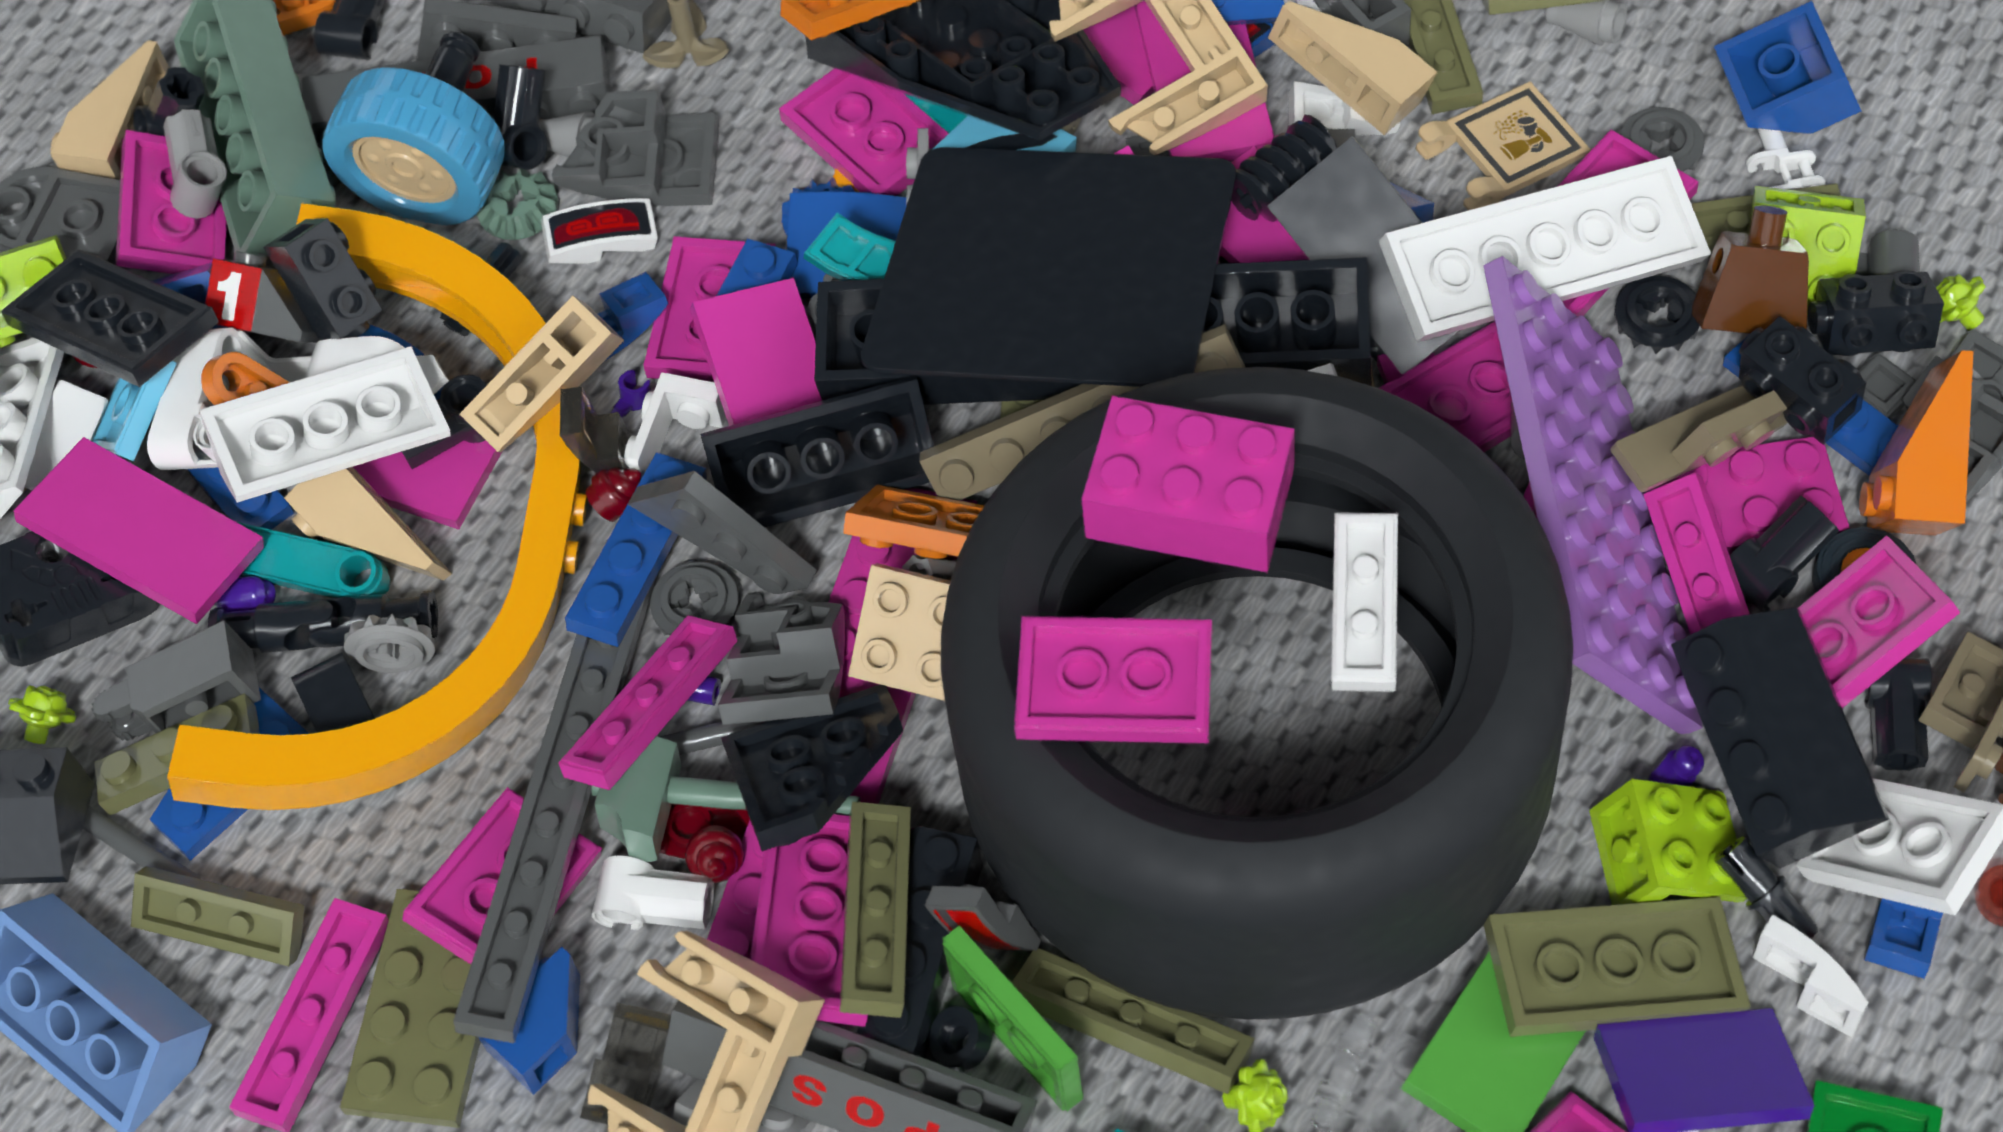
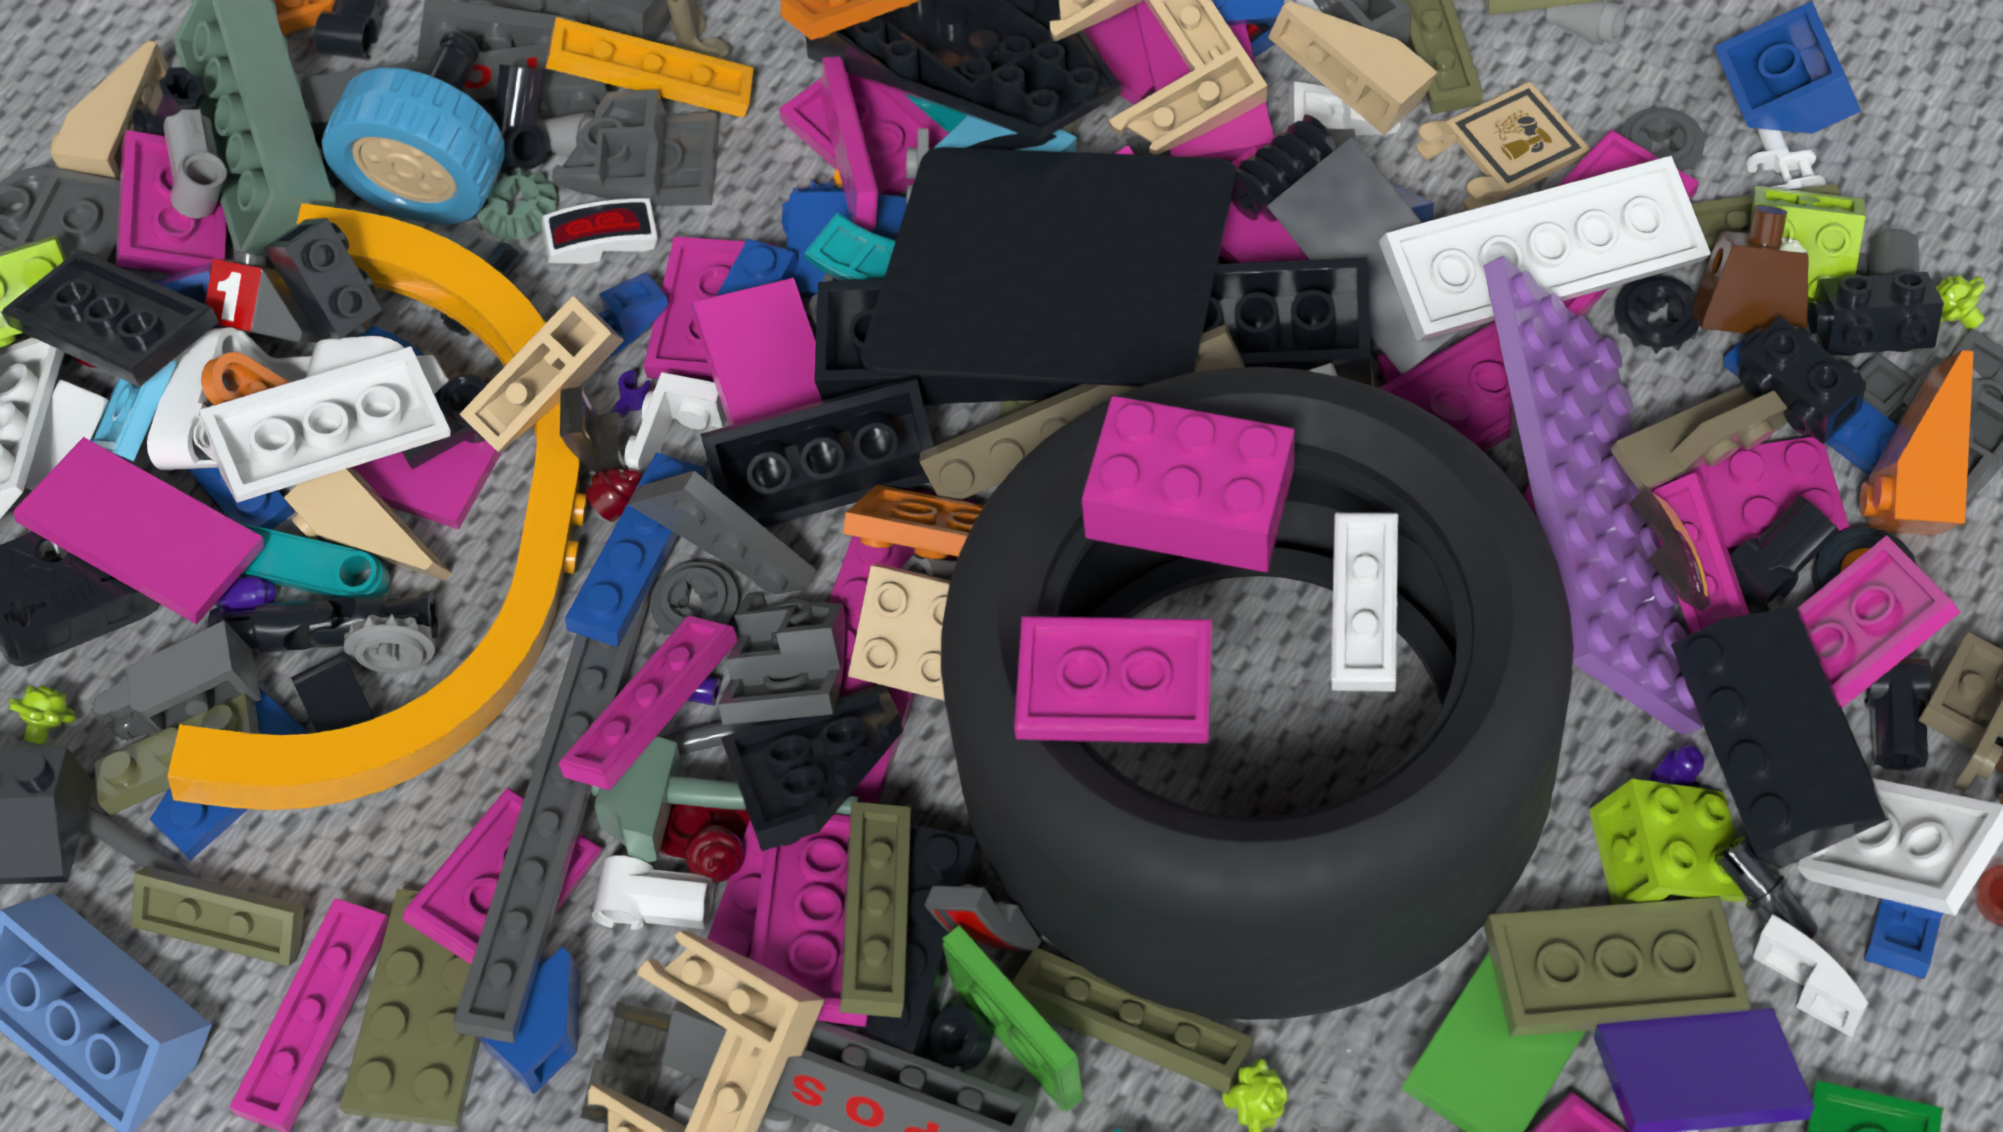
(649, 66): none -> light orange plate
(848, 144): none -> dark pink tile
(1678, 557): none -> clear smoke slope

